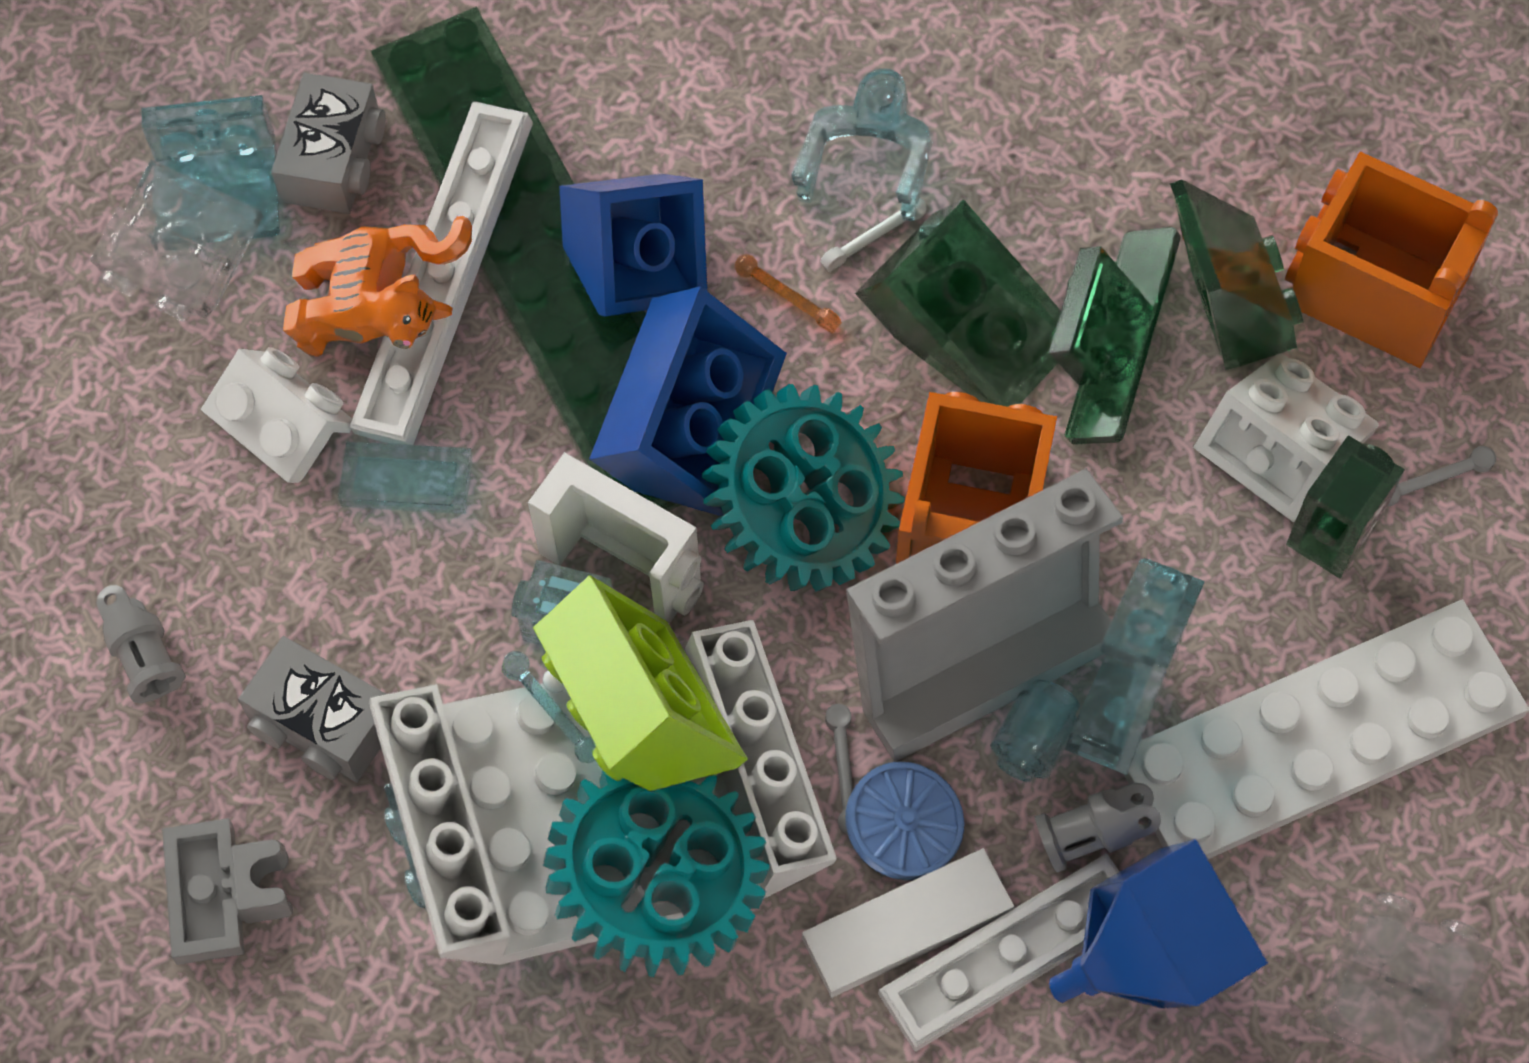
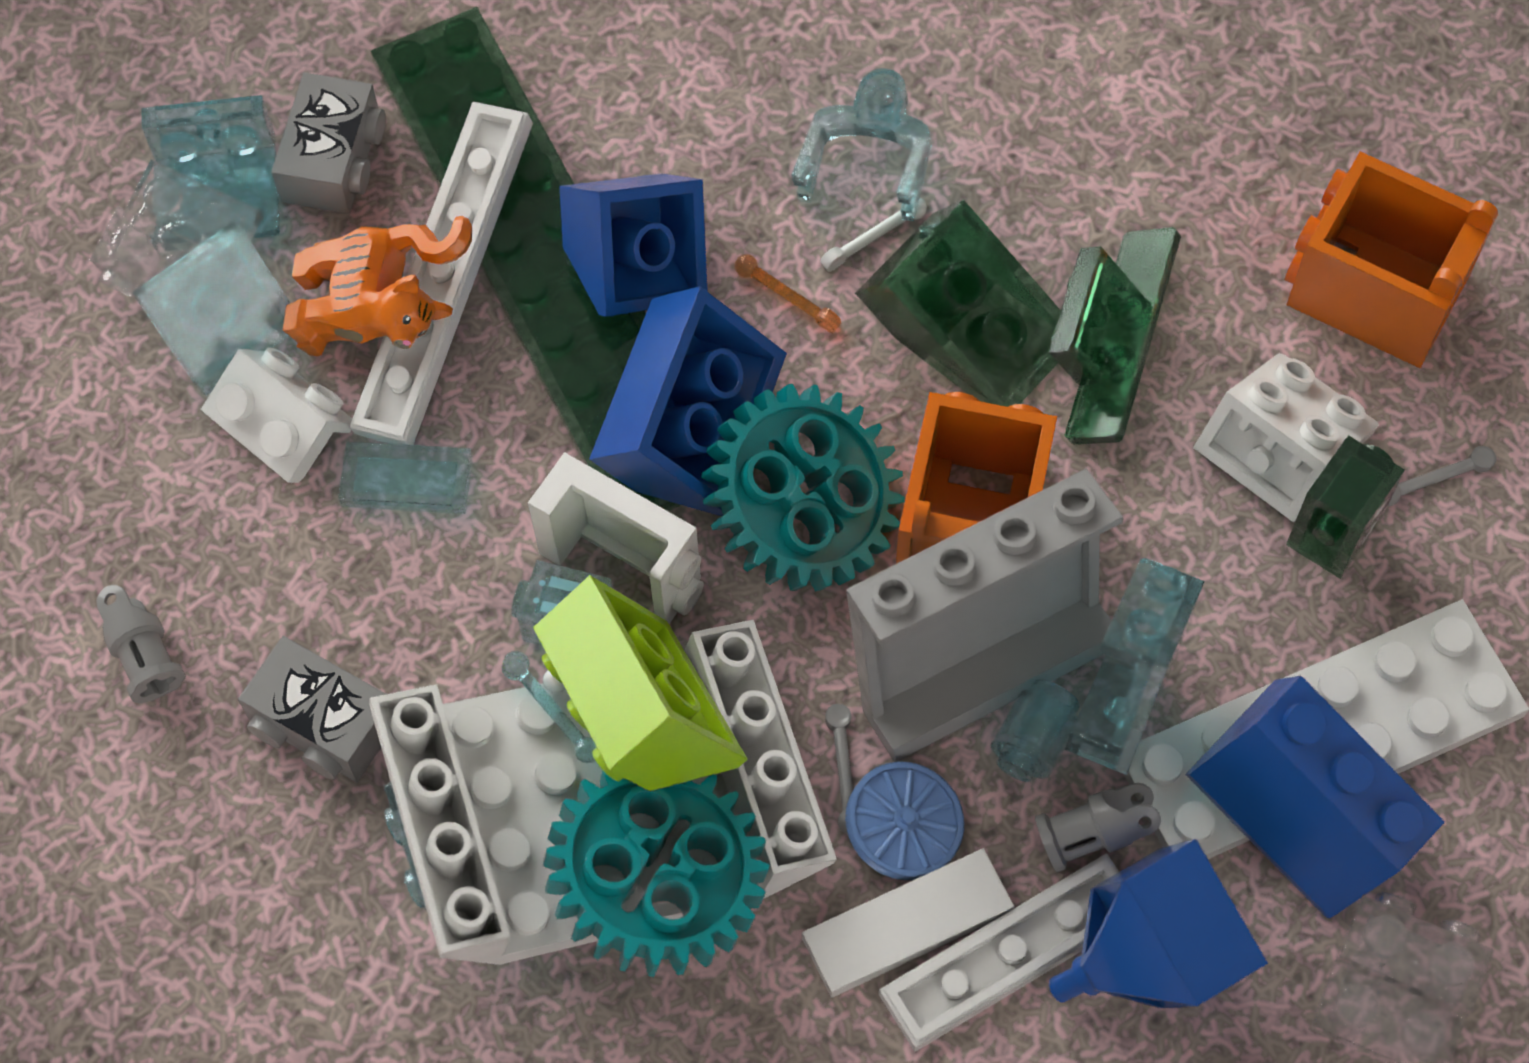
(215, 304): none -> clear light blue tile
(217, 887): light grey plate -> none
(1236, 278): slope -> none
(1314, 796): none -> blue slope

